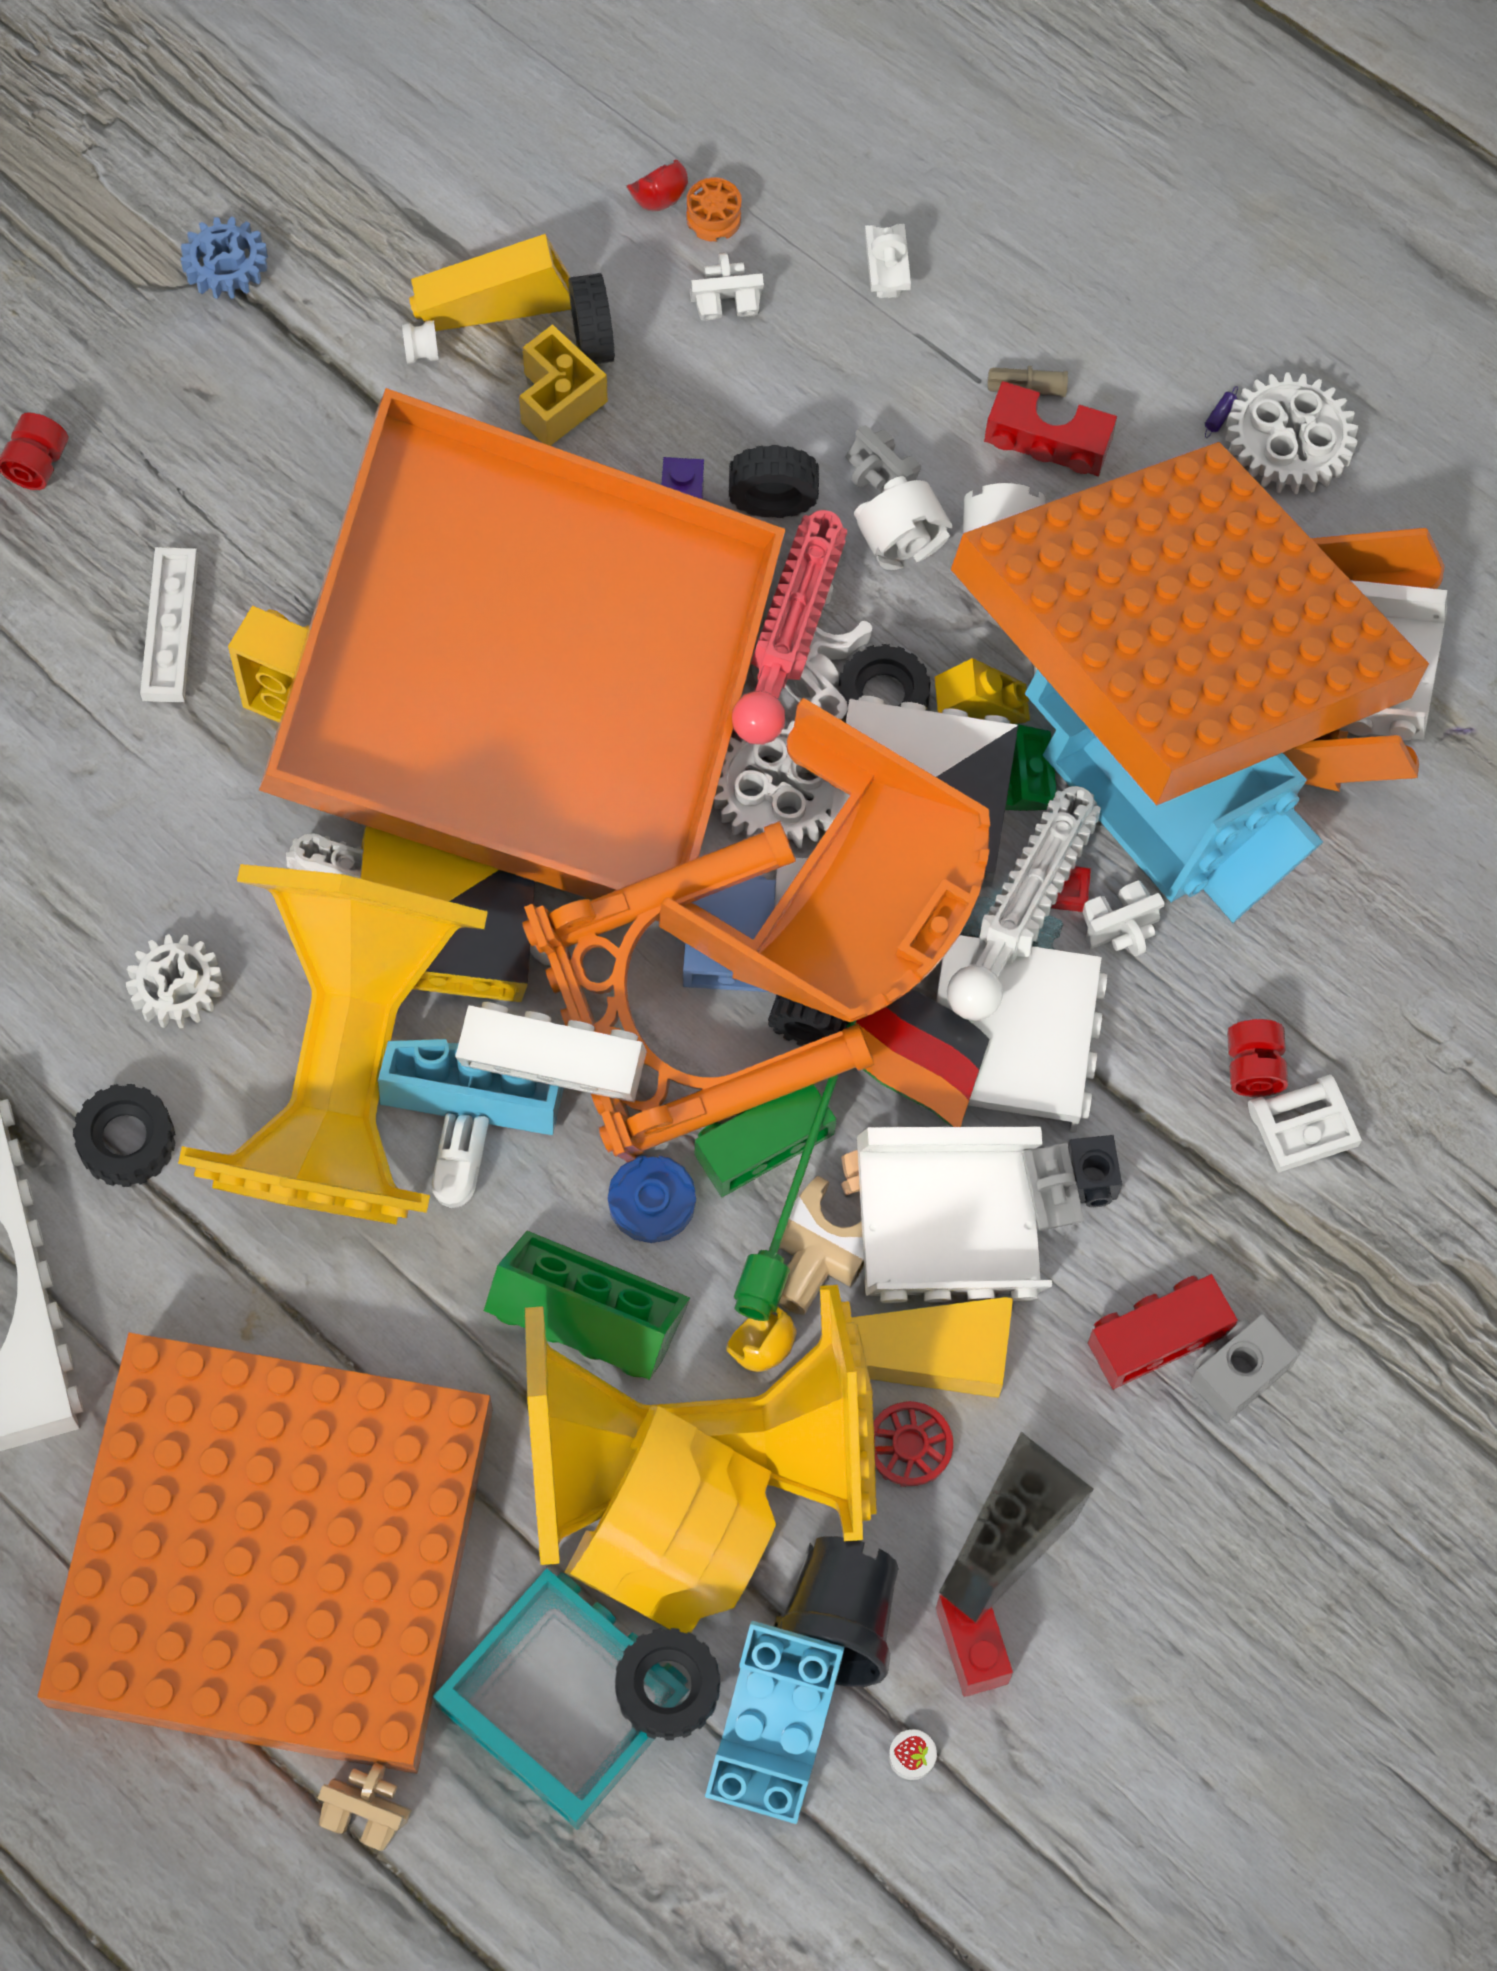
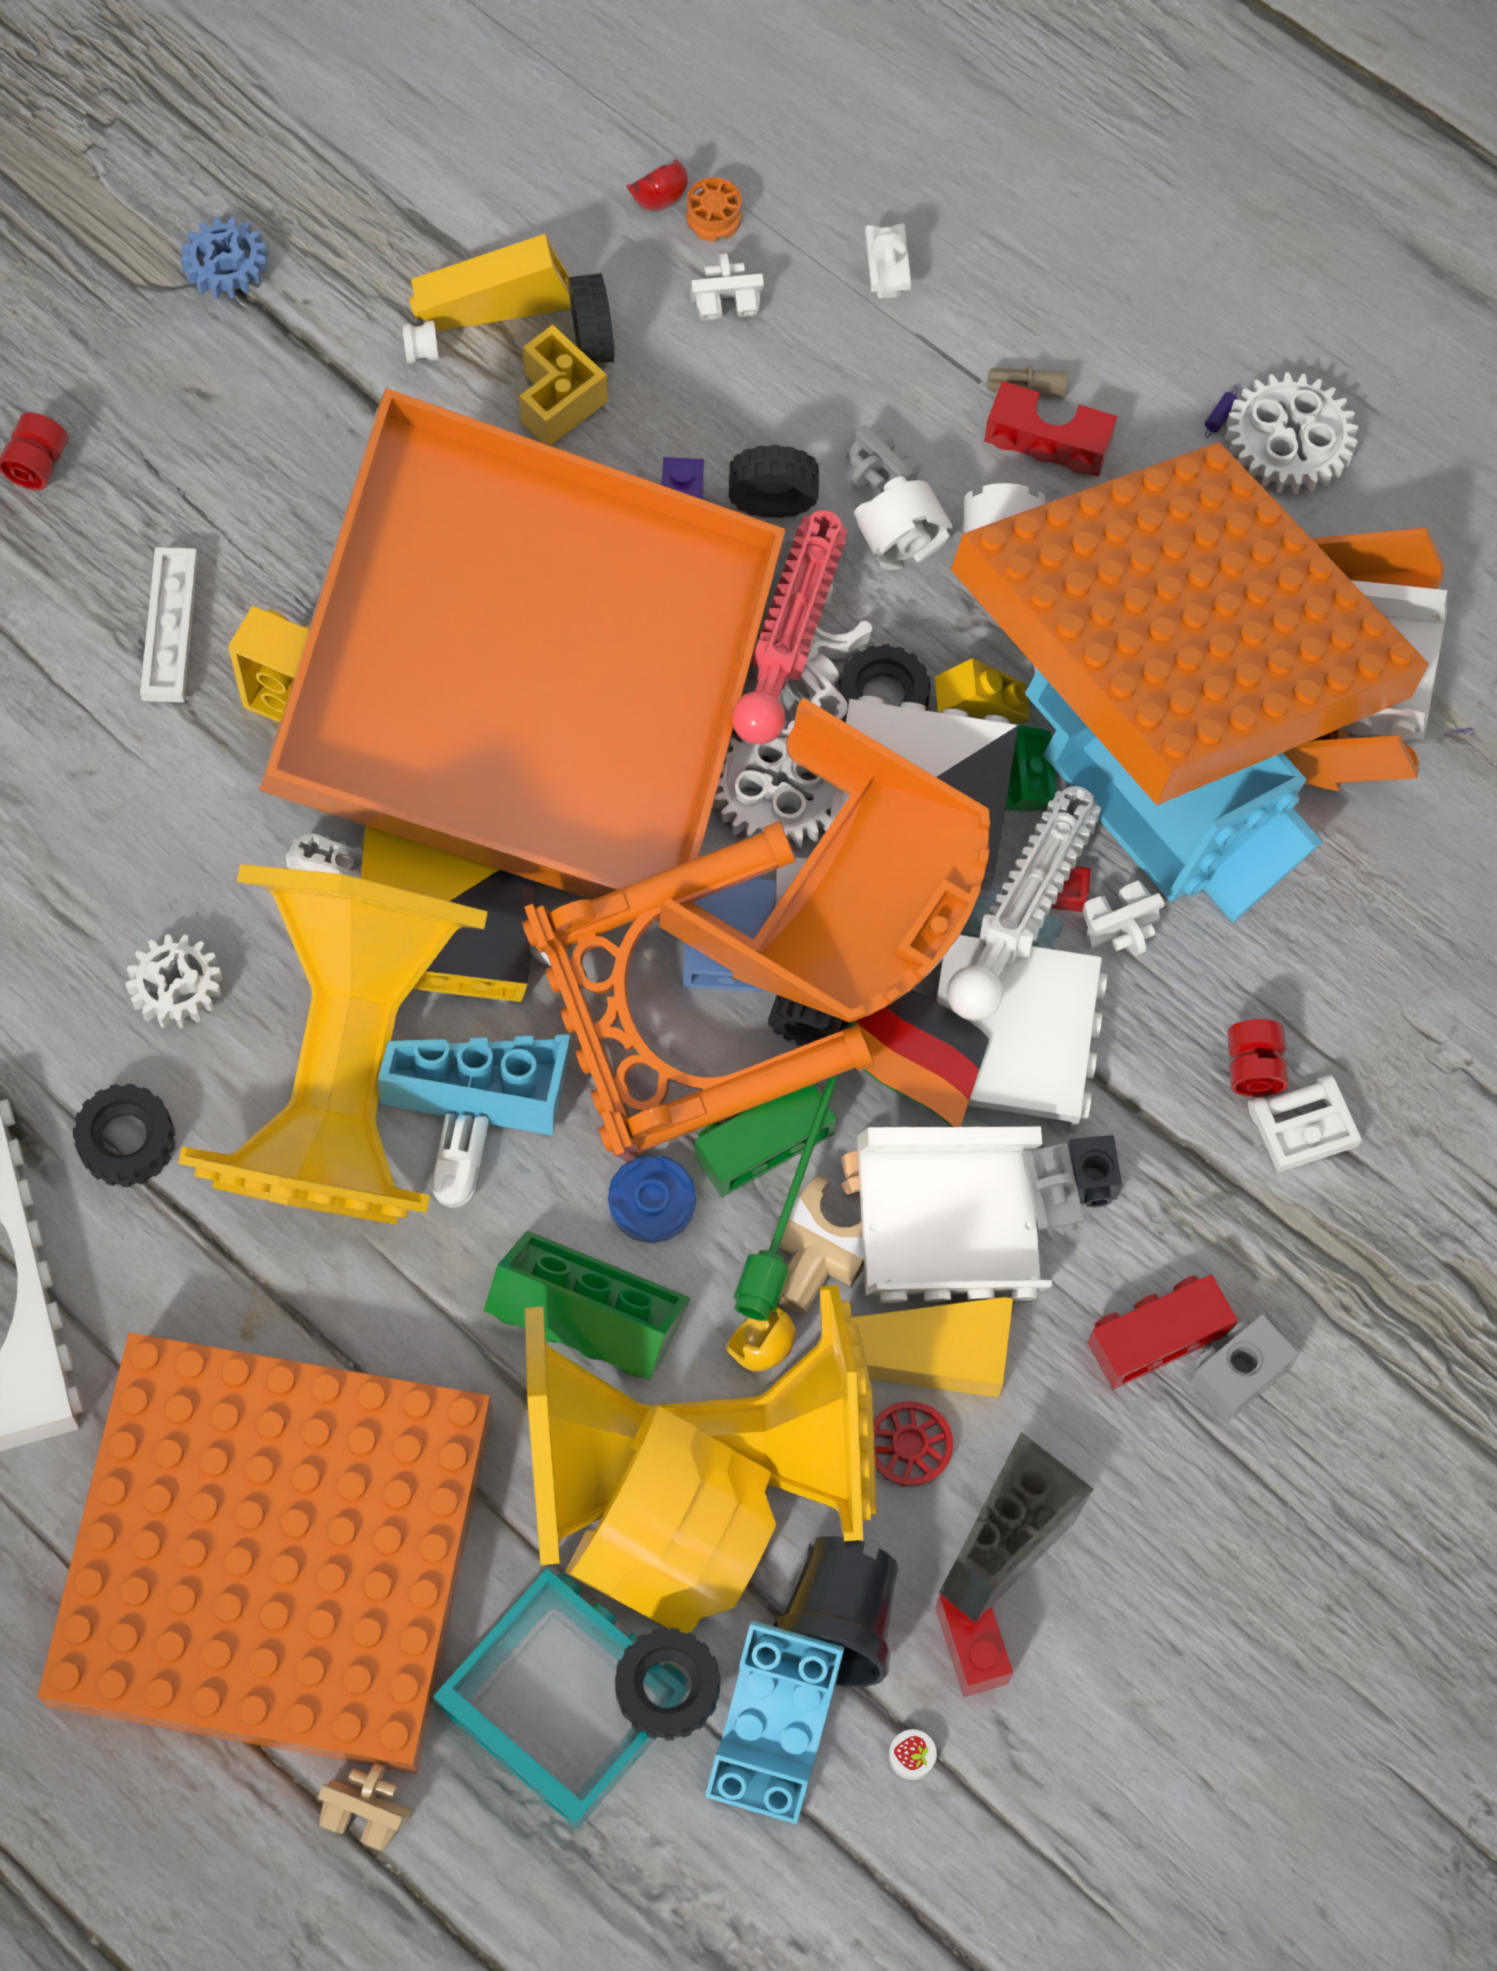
(551, 1052): white brick -> none

